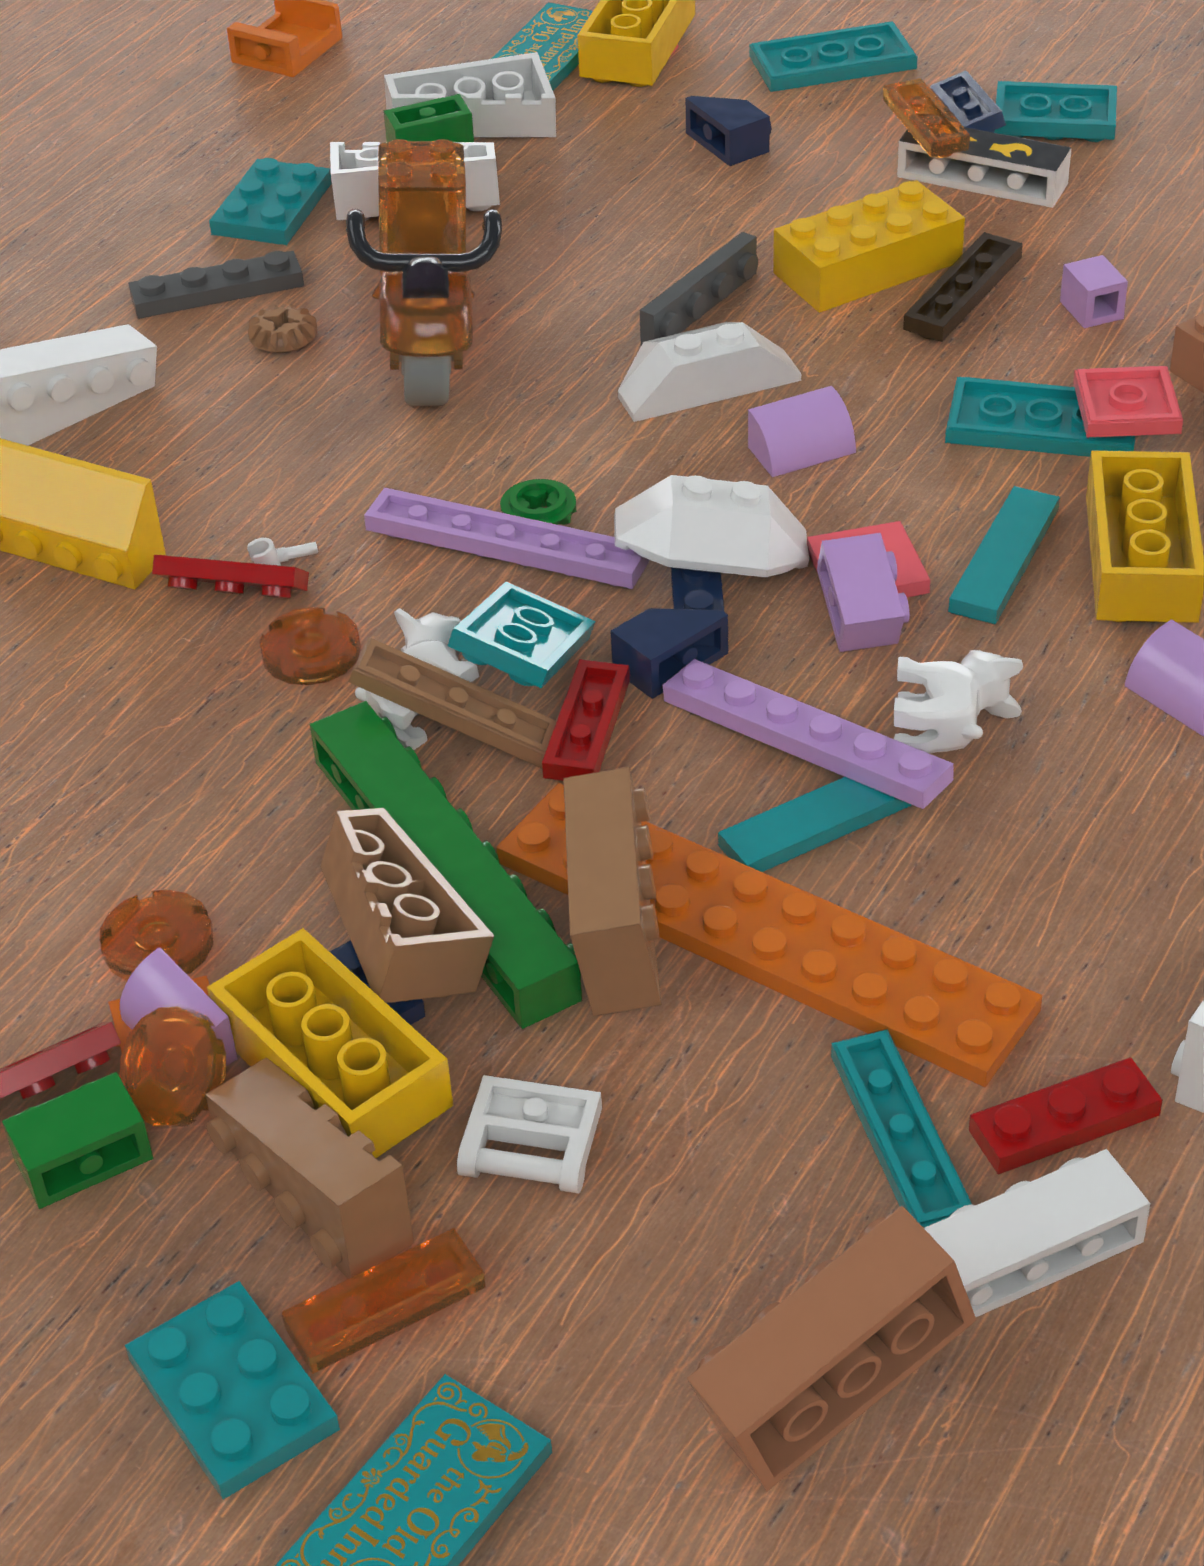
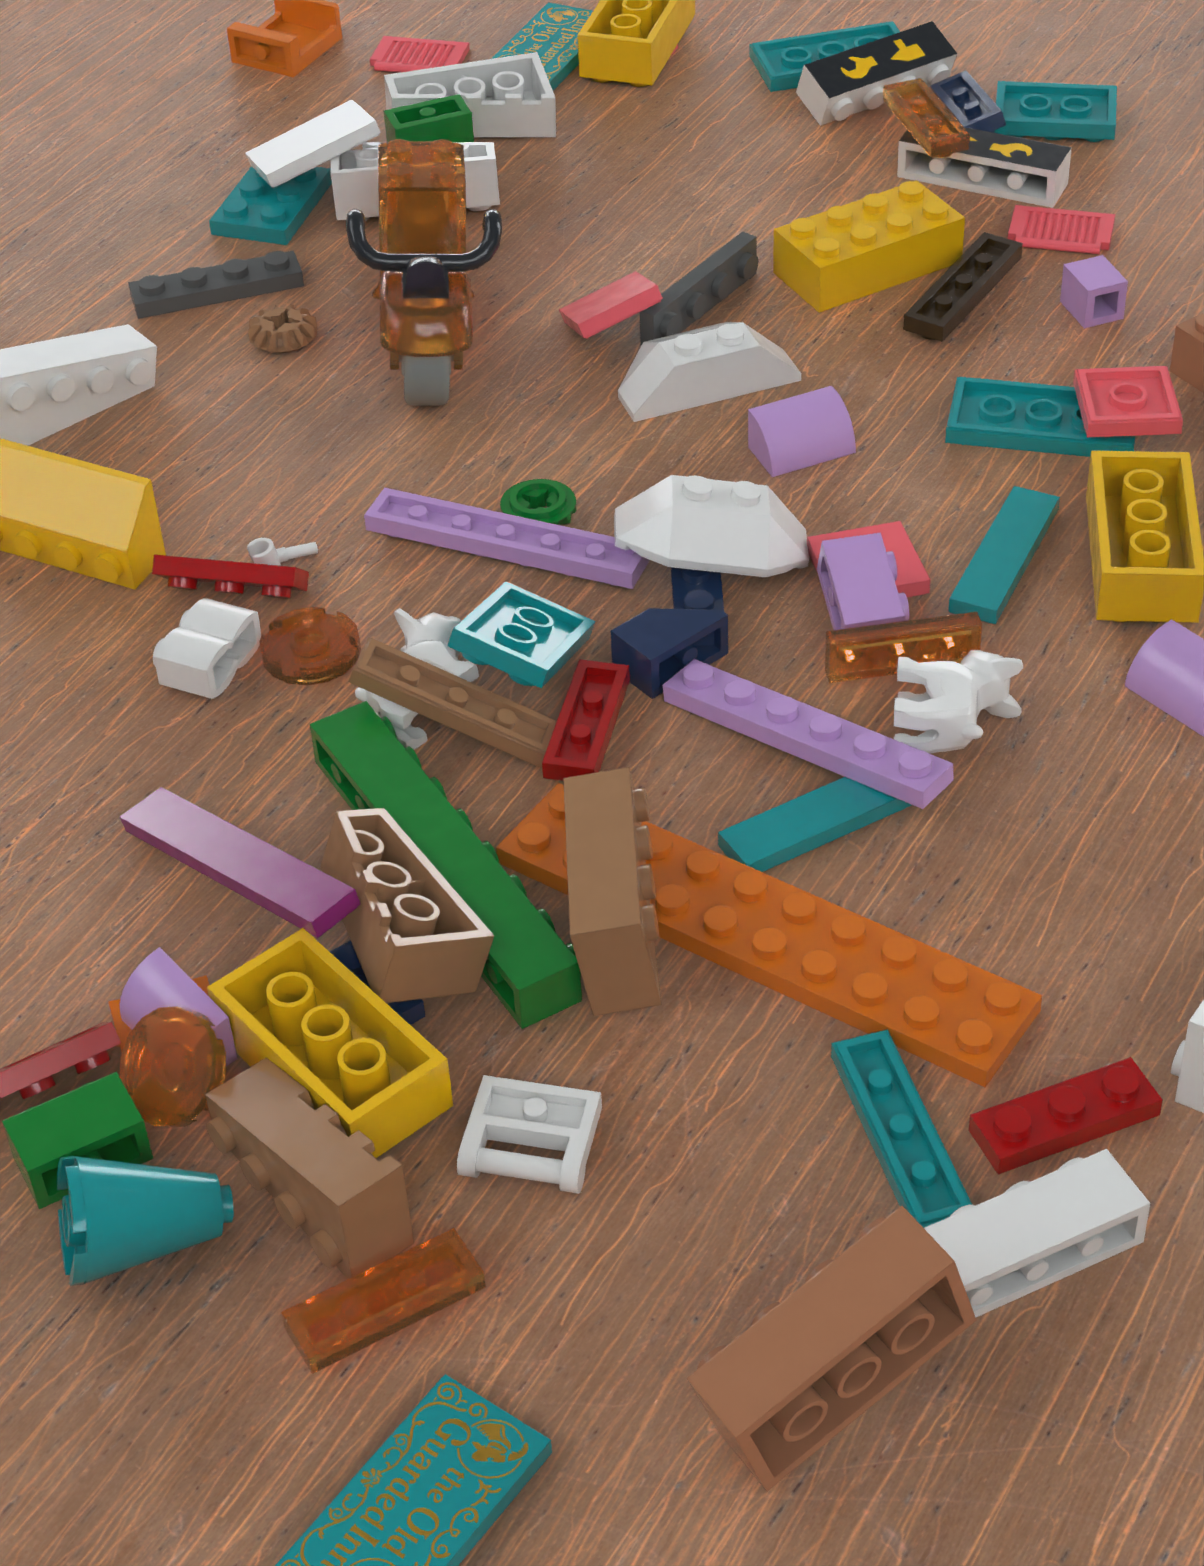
(133, 1214): none -> teal cone
(166, 921): clear orange tile -> none
(207, 647): none -> white brick
(232, 1389): teal plate -> none
(241, 862): none -> tile
(313, 143): none -> white tile
(412, 54): none -> coral window
(611, 304): none -> coral tile
(728, 127): dark blue slope -> none
(856, 77): none -> brick
(876, 648): none -> clear orange plate
(1061, 229): none -> coral window

